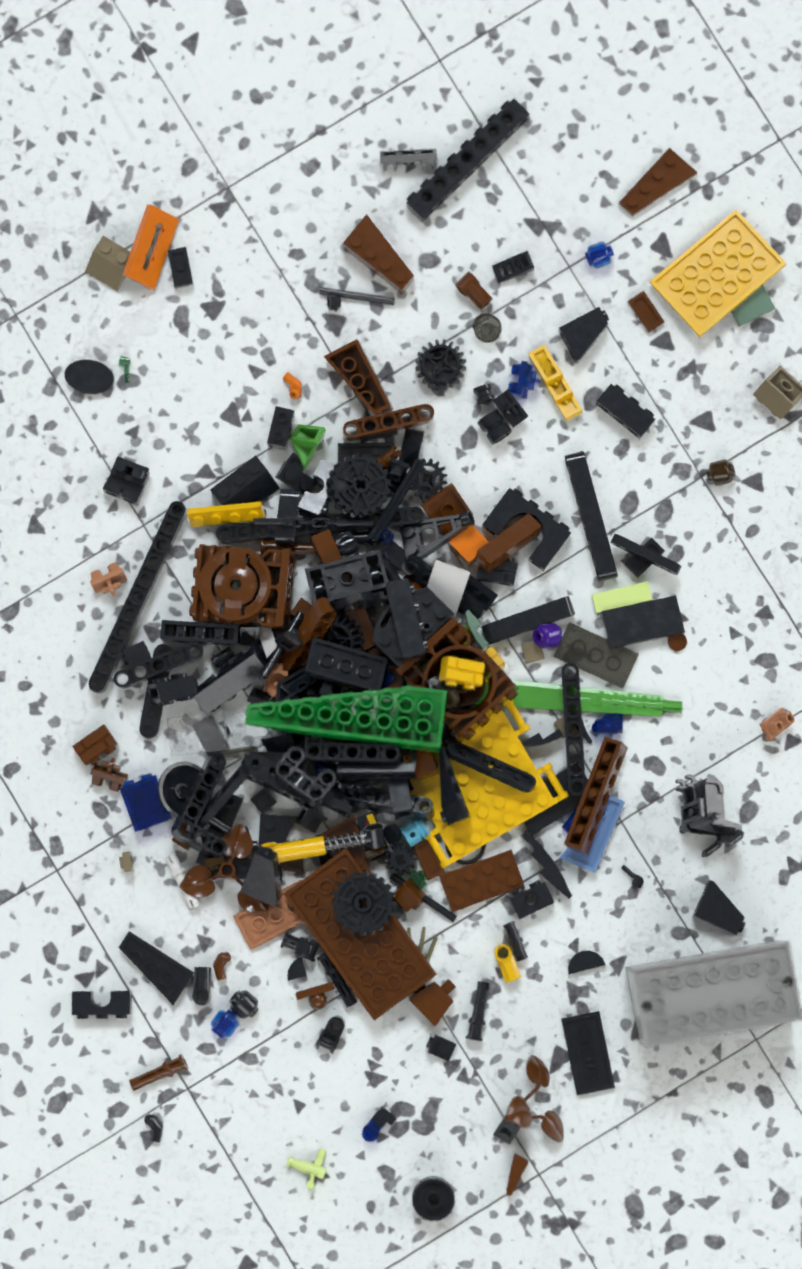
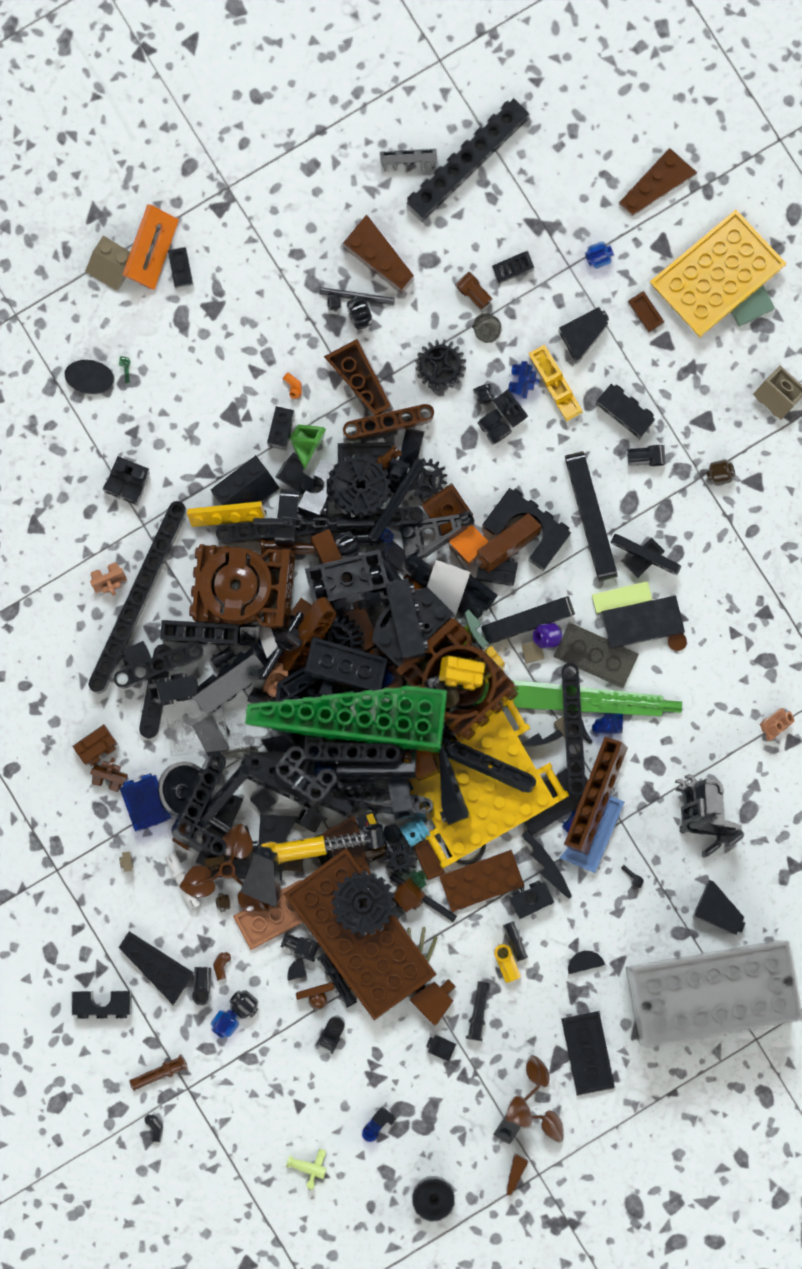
(222, 902): none -> dark brown plate
(359, 313): none -> black gear
(652, 456): none -> black piece

